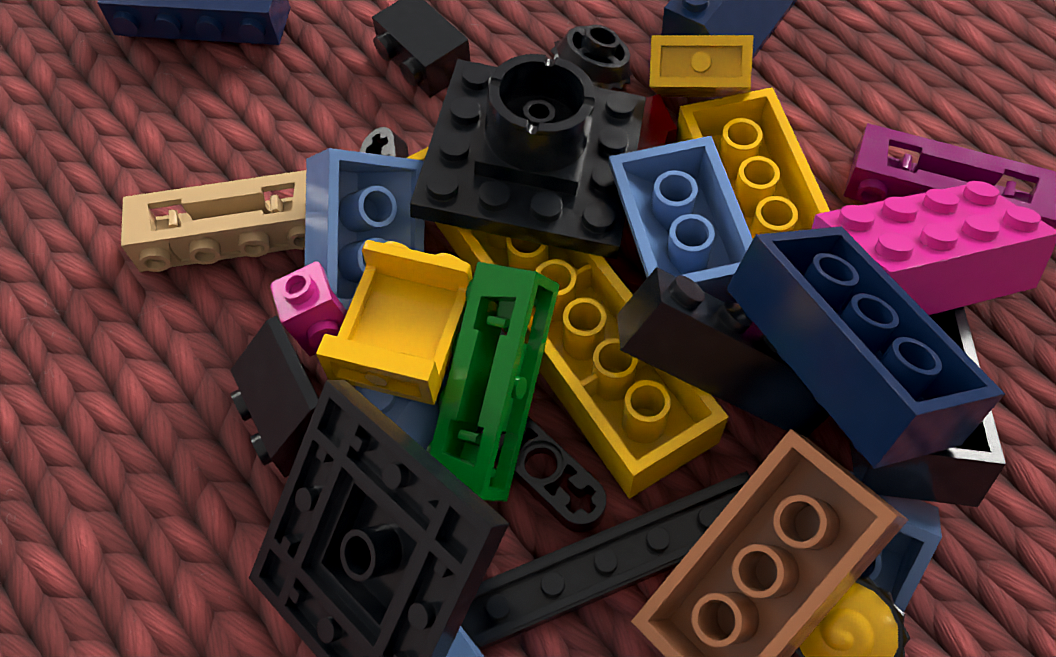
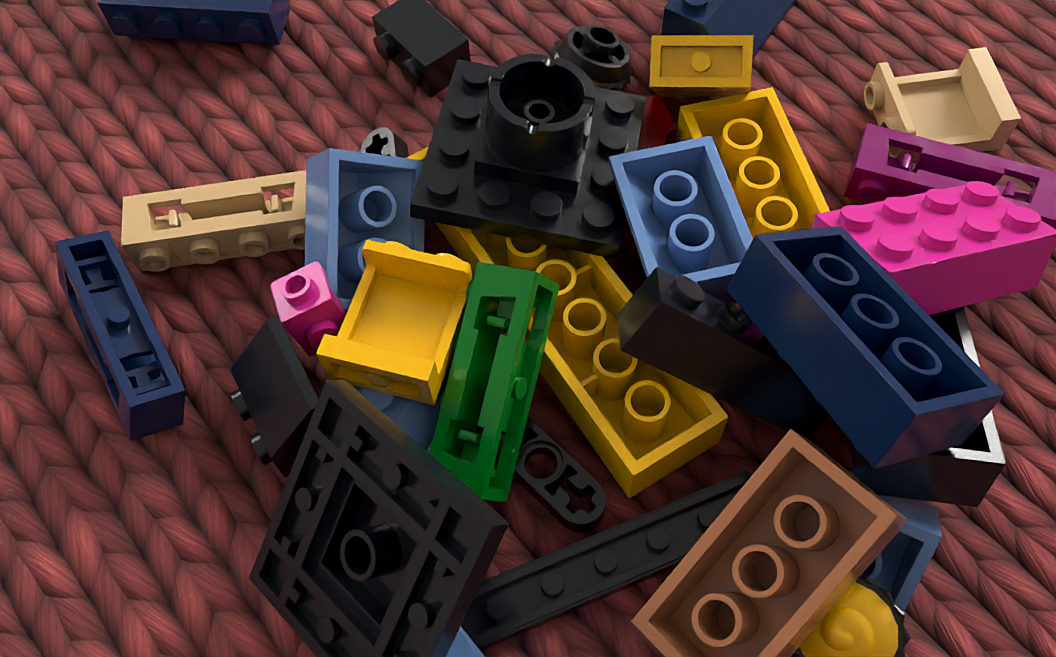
(120, 335): none -> dark blue brick
(951, 106): none -> tan panel

